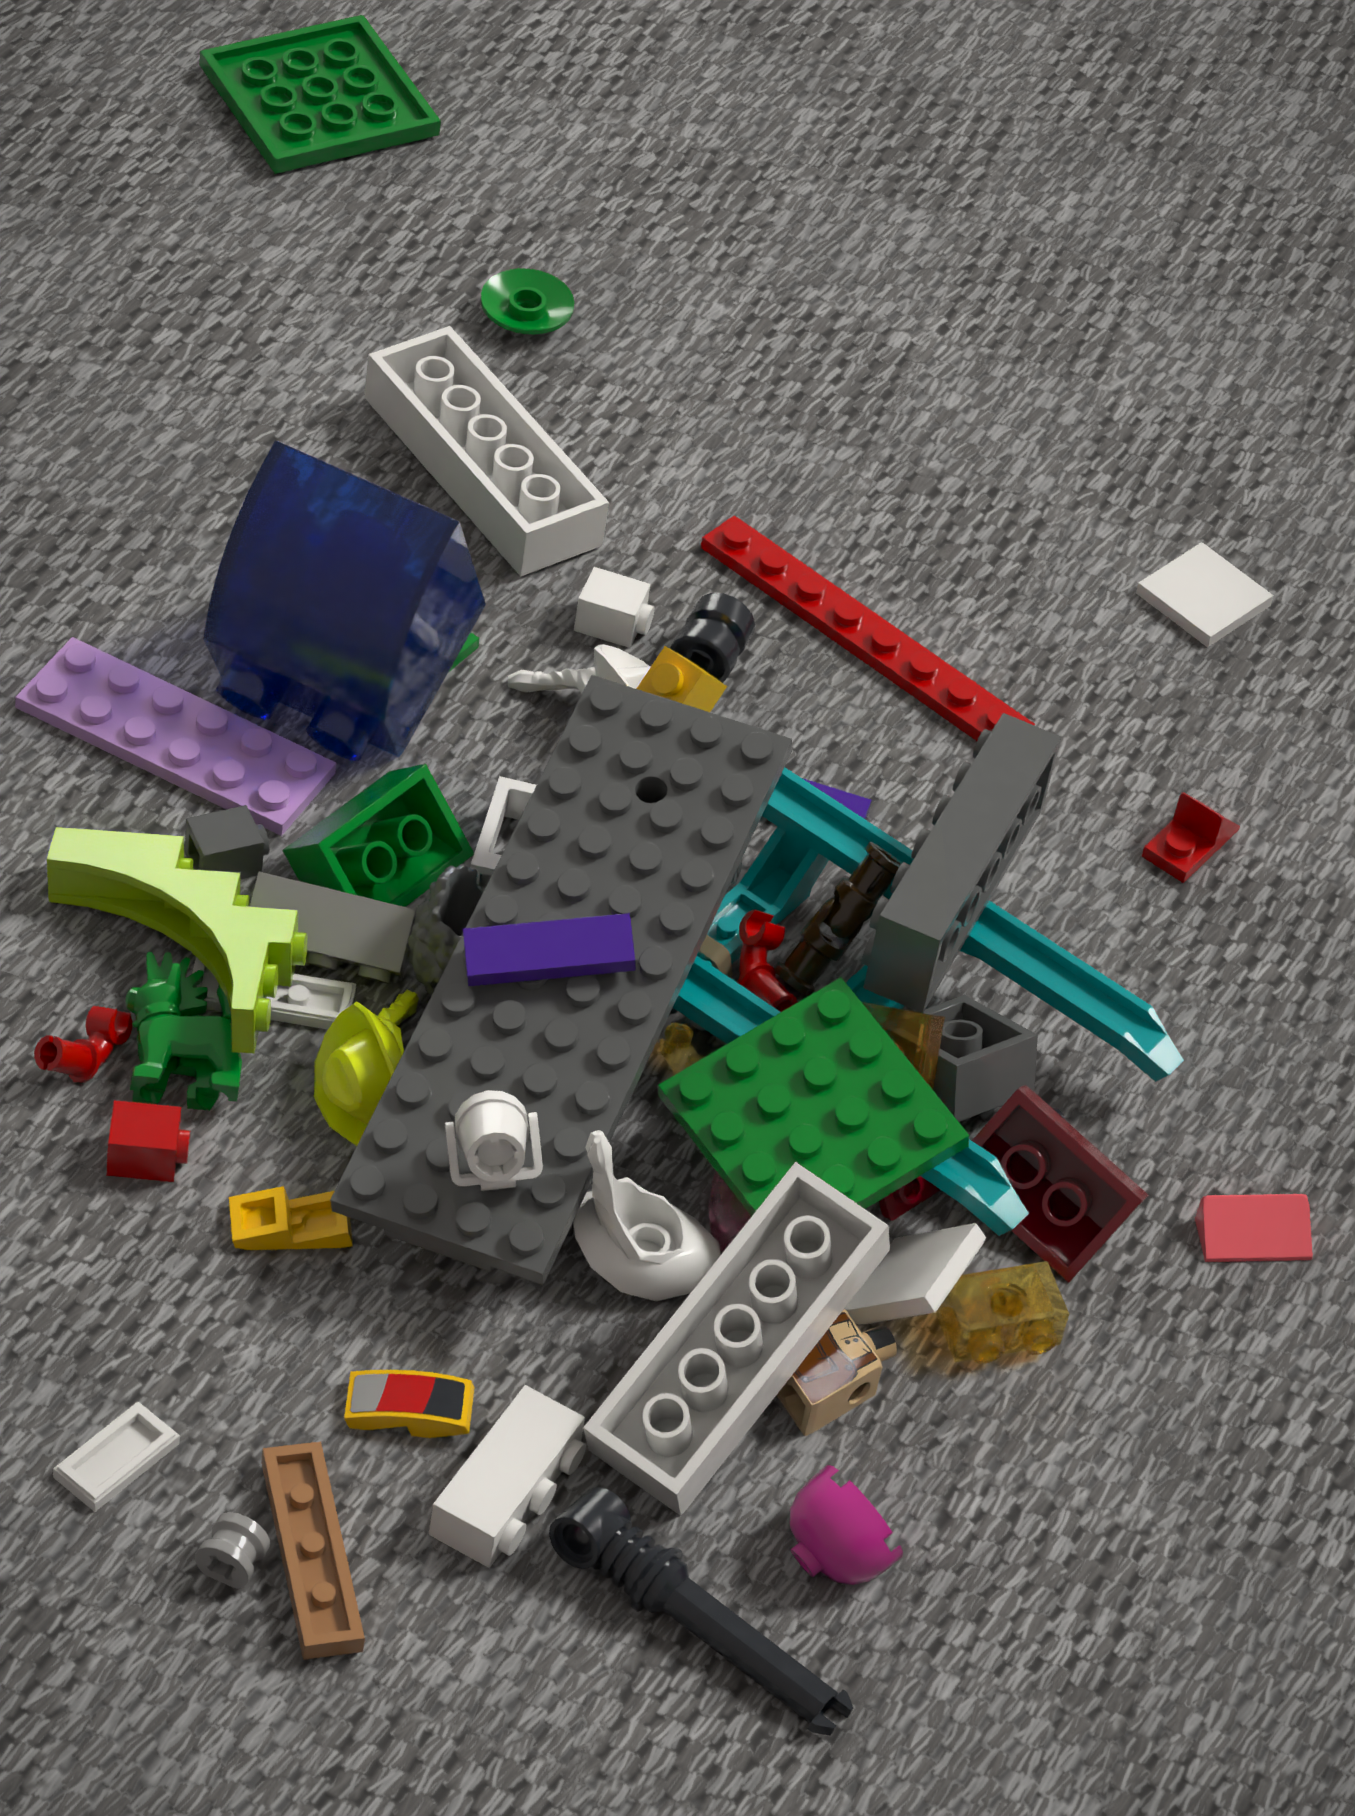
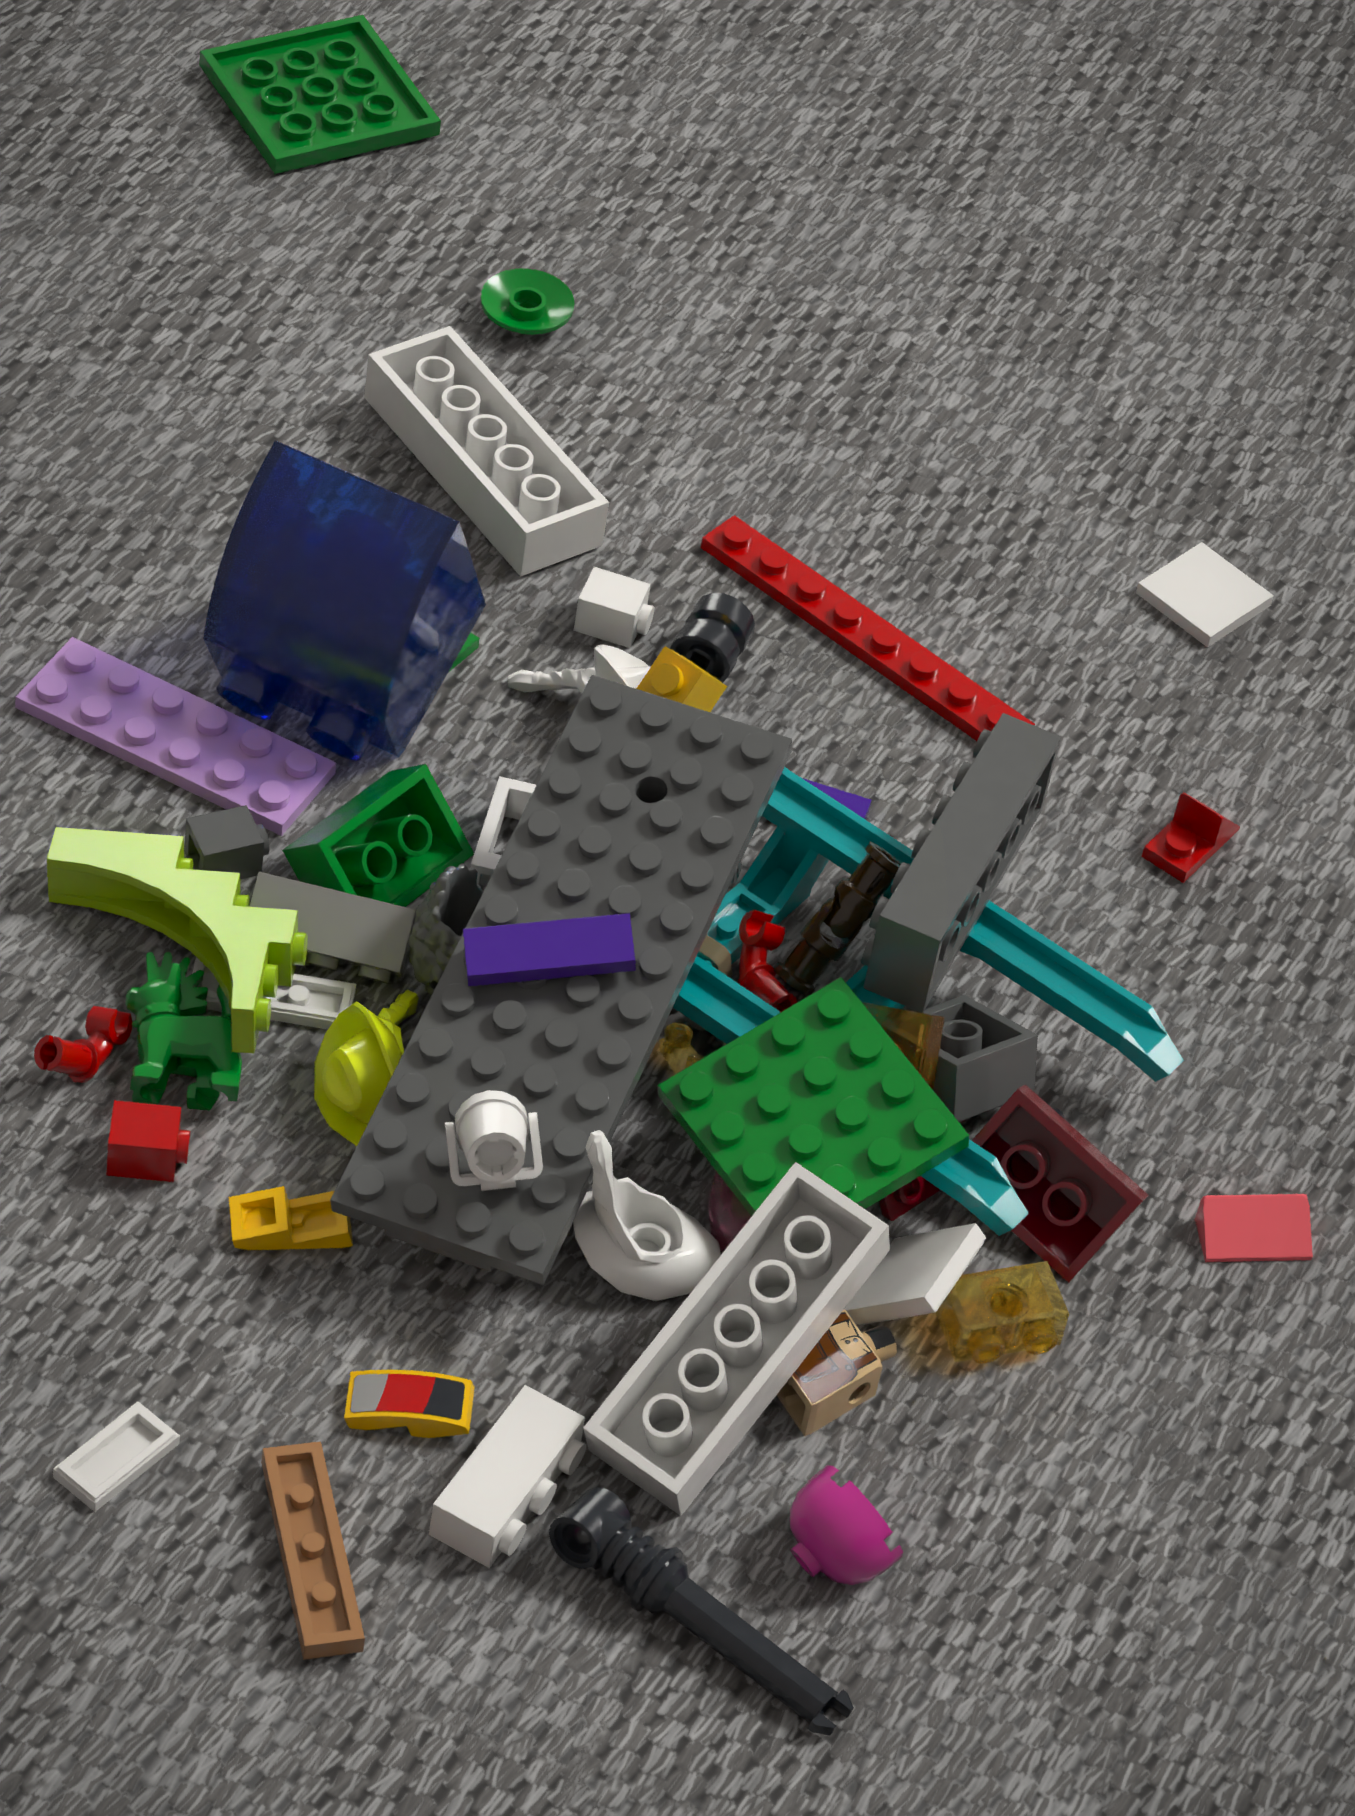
(232, 1550): light grey wheel -> none

